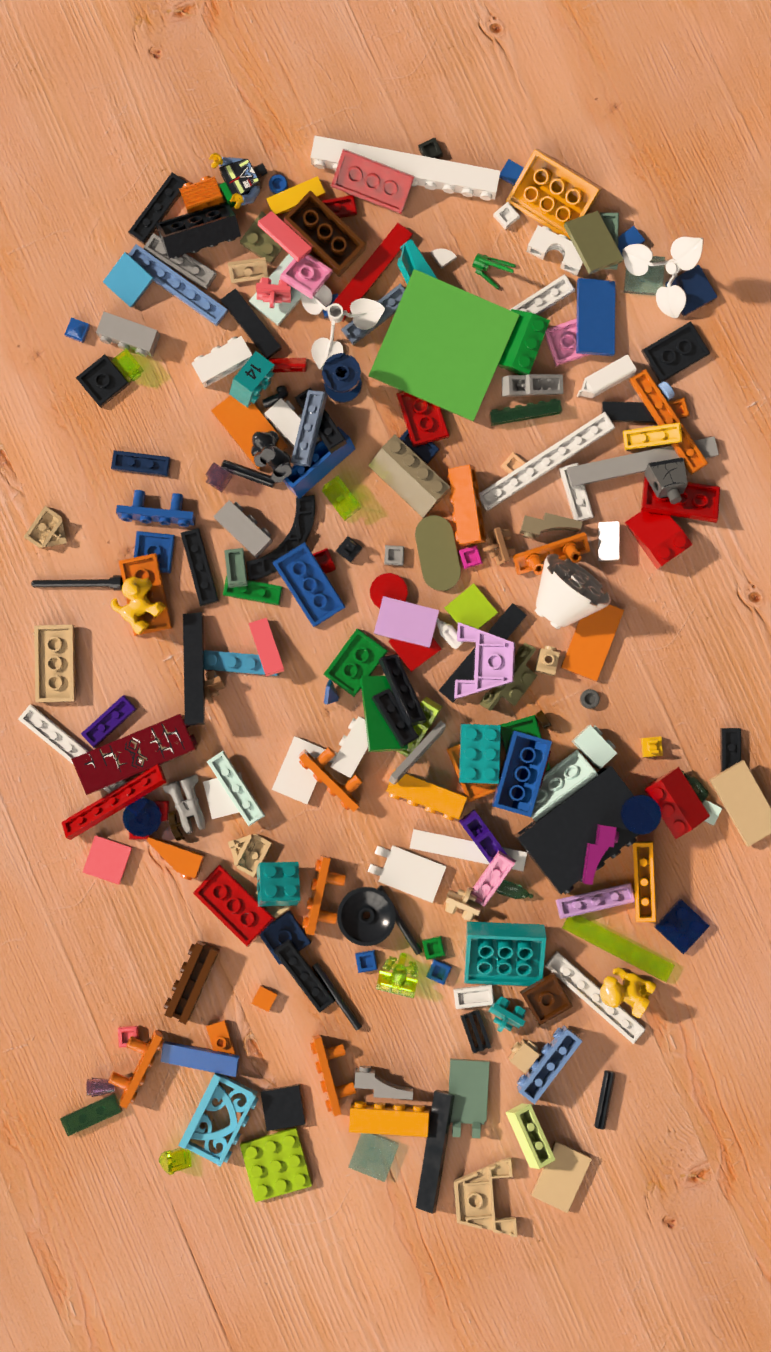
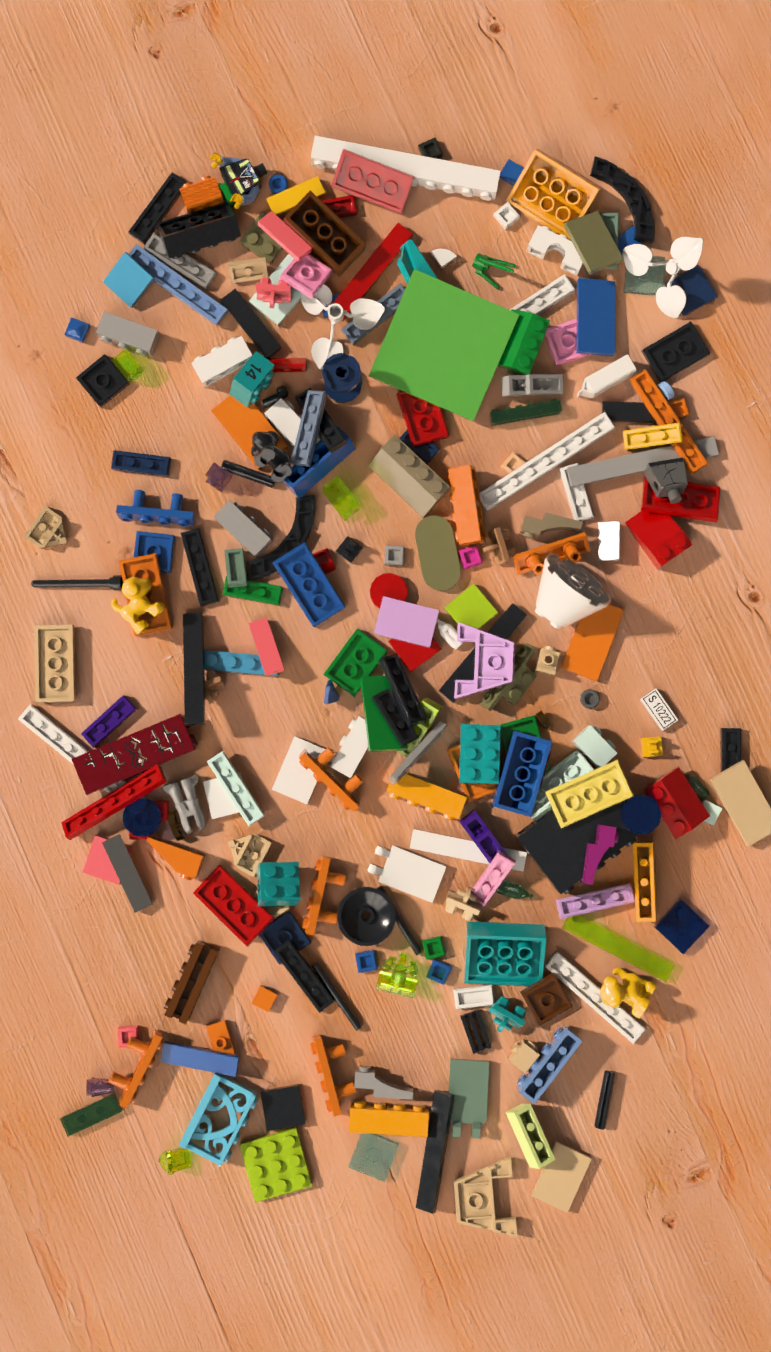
(127, 873): none -> dark grey tile
(589, 793): none -> light yellow tile
(631, 193): none -> black tile
(658, 709): none -> white tile

